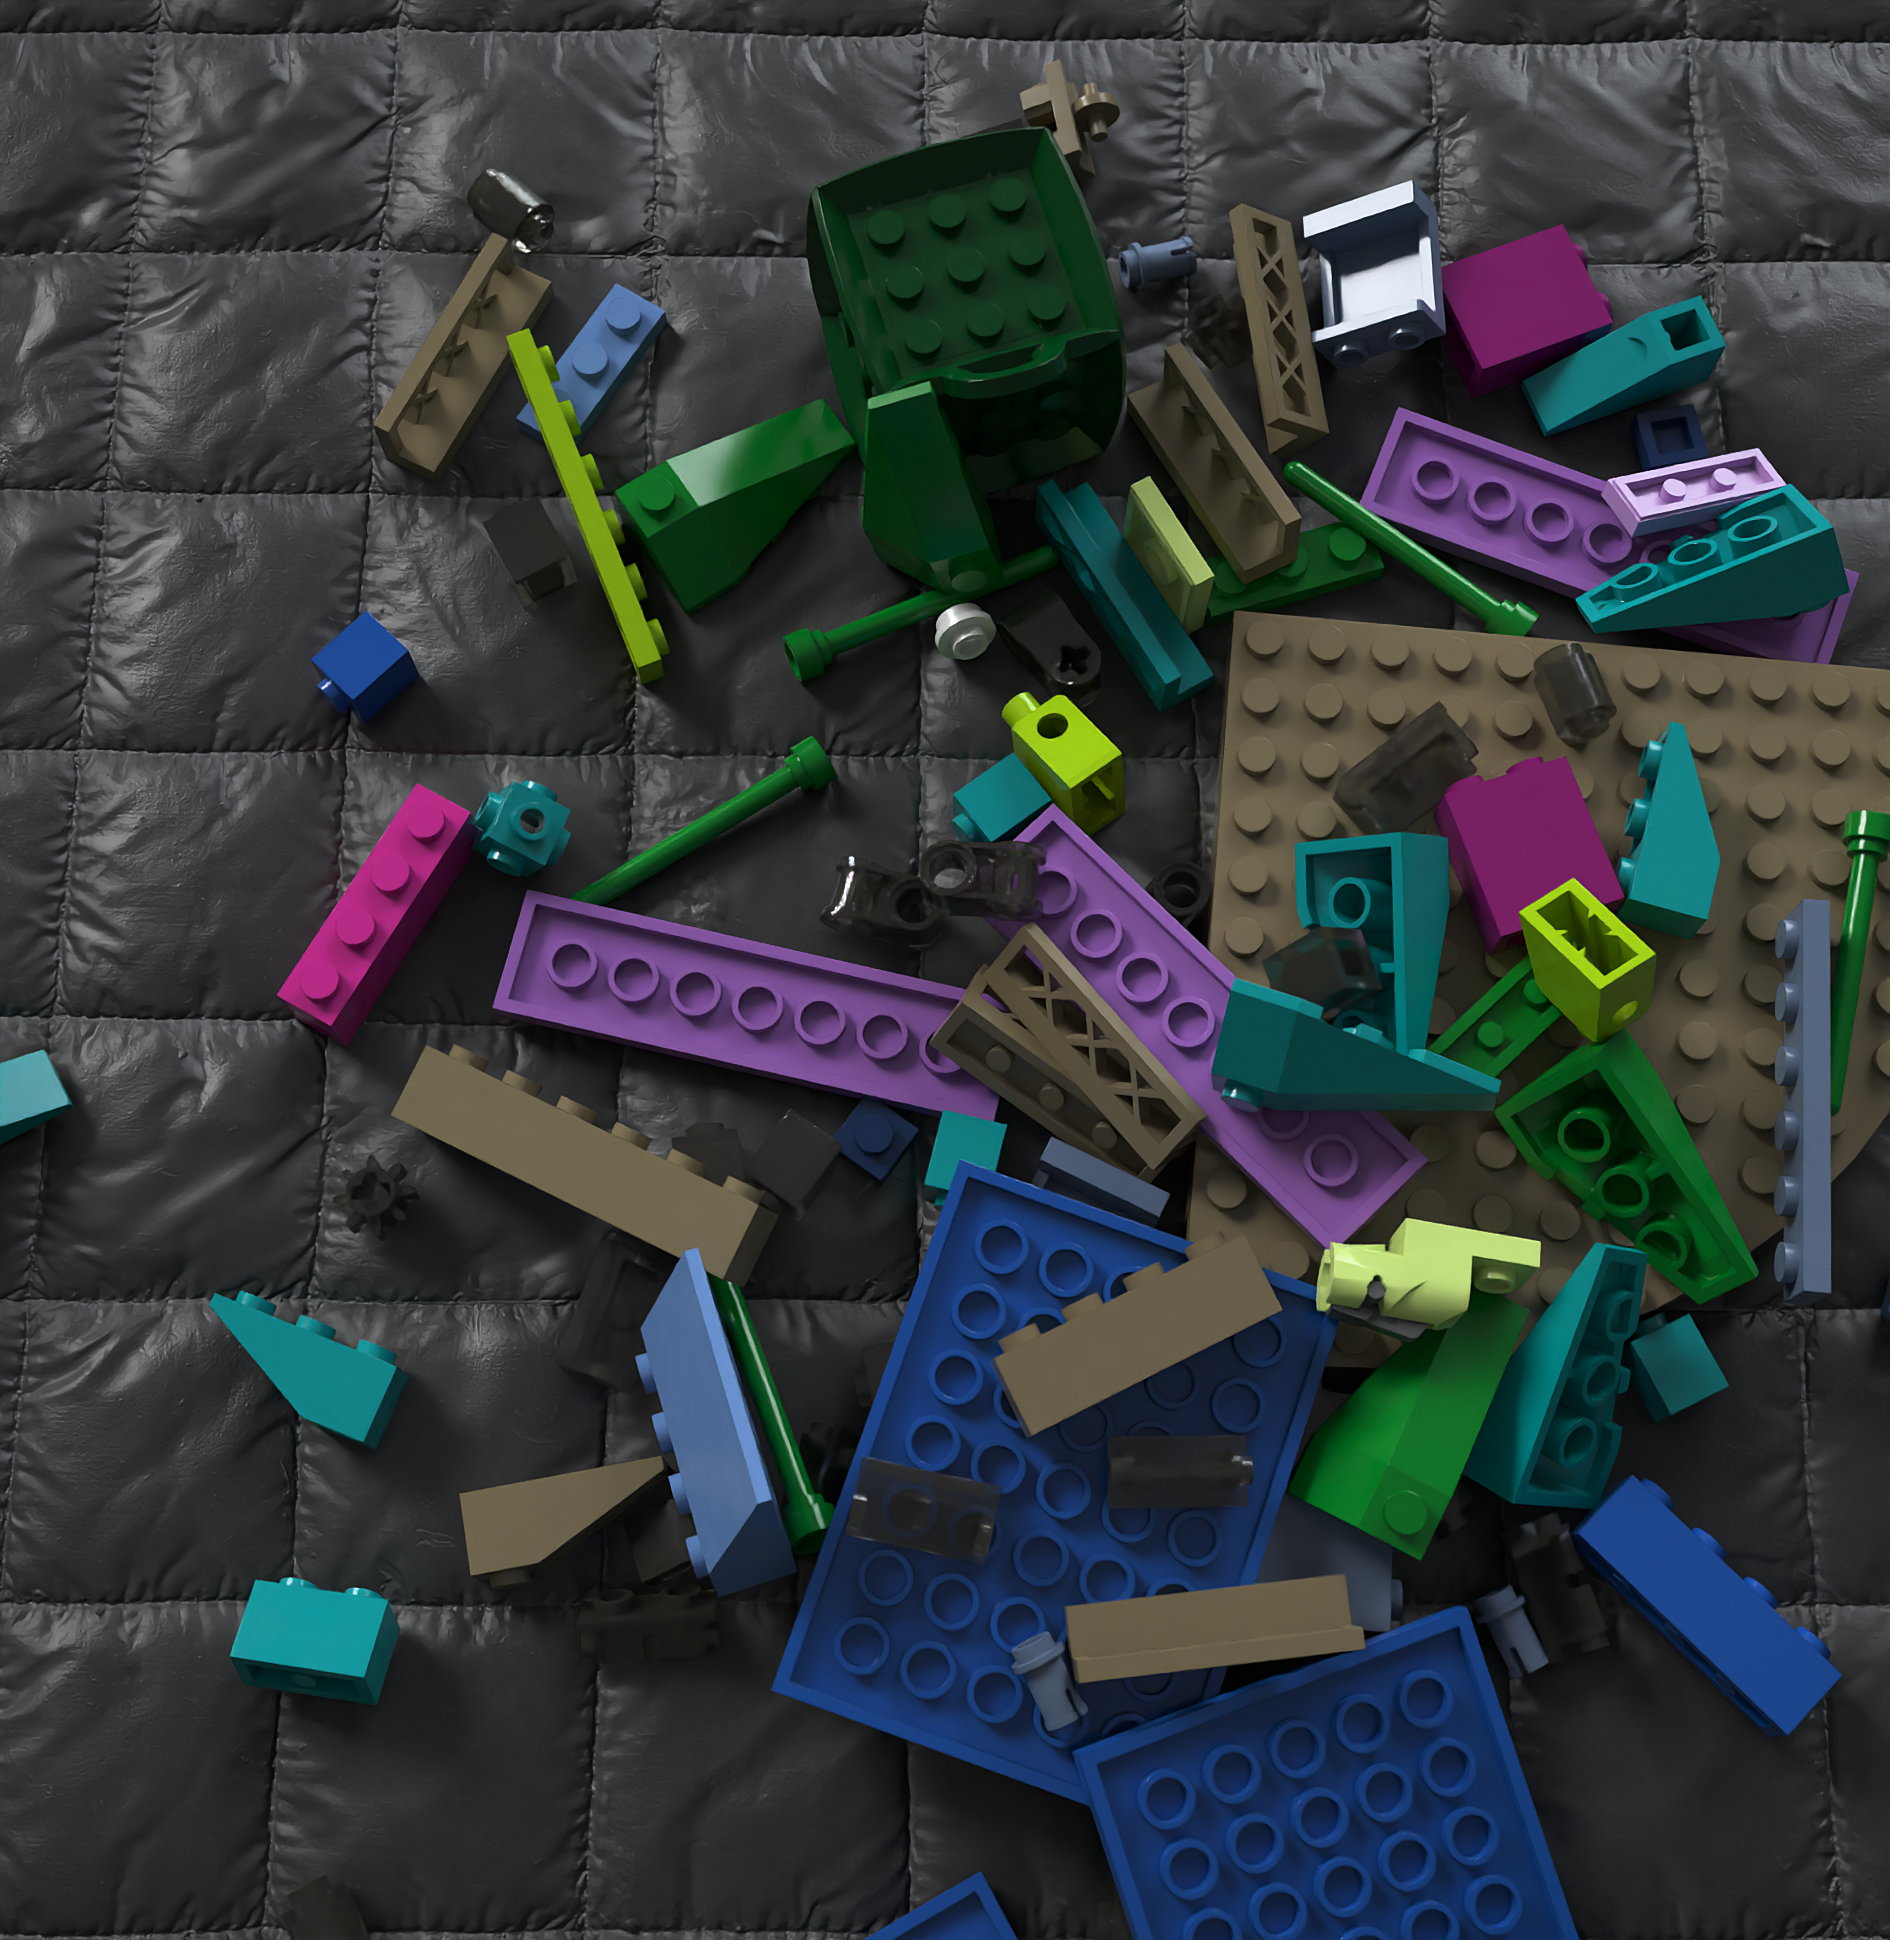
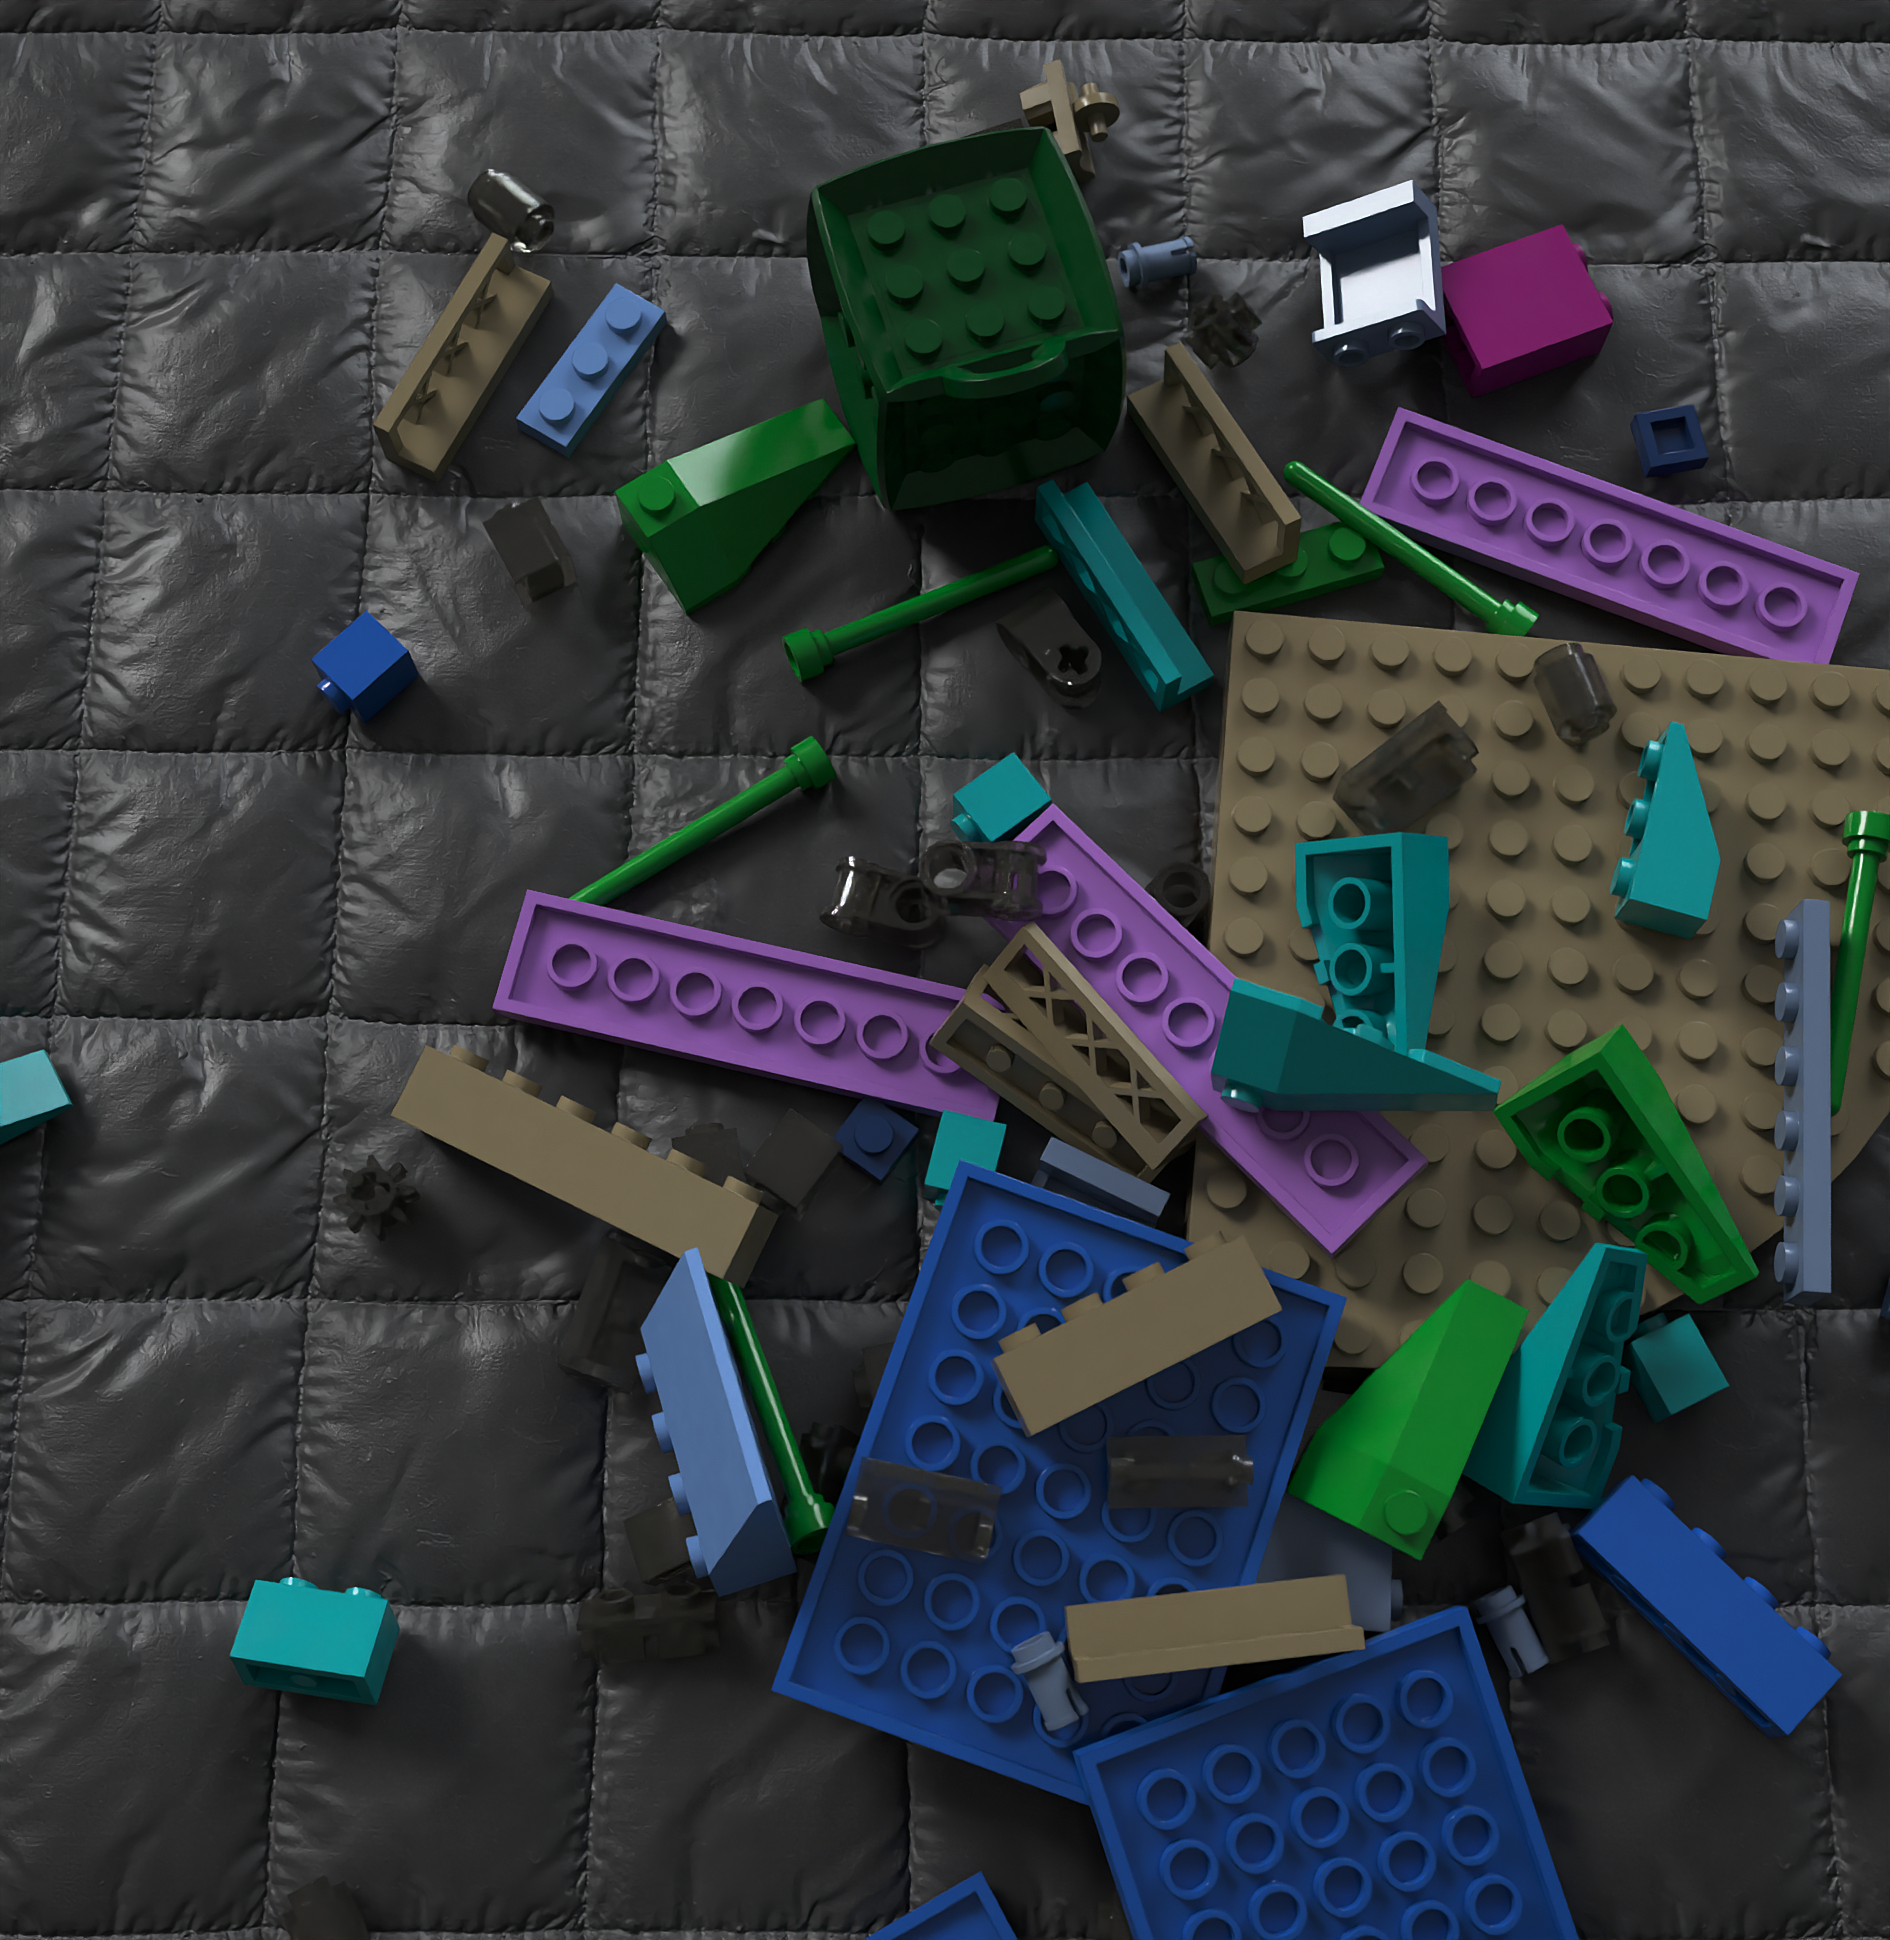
(322, 1379): teal slope -> none
(380, 915): dark pink brick -> none
(504, 839): teal brick -> none
(543, 1519): dark tan slope -> none
(580, 481): lime plate -> none
(922, 496): green wedge -> none
(964, 631): white plate -> none
(1068, 759): lime torso -> none
(1167, 554): yellowish green tile -> none
(1279, 331): dark tan fence -> none
(1325, 968): clear smoke brick -> none
(1420, 1277): yellowish green plate -> none
(1500, 1023): green plate -> none
(1521, 841): magenta brick -> none
(1602, 977): lime torso -> none
(1628, 367): teal slope -> none
(1689, 491): lavender tile -> none
(1759, 563): teal wedge -> none

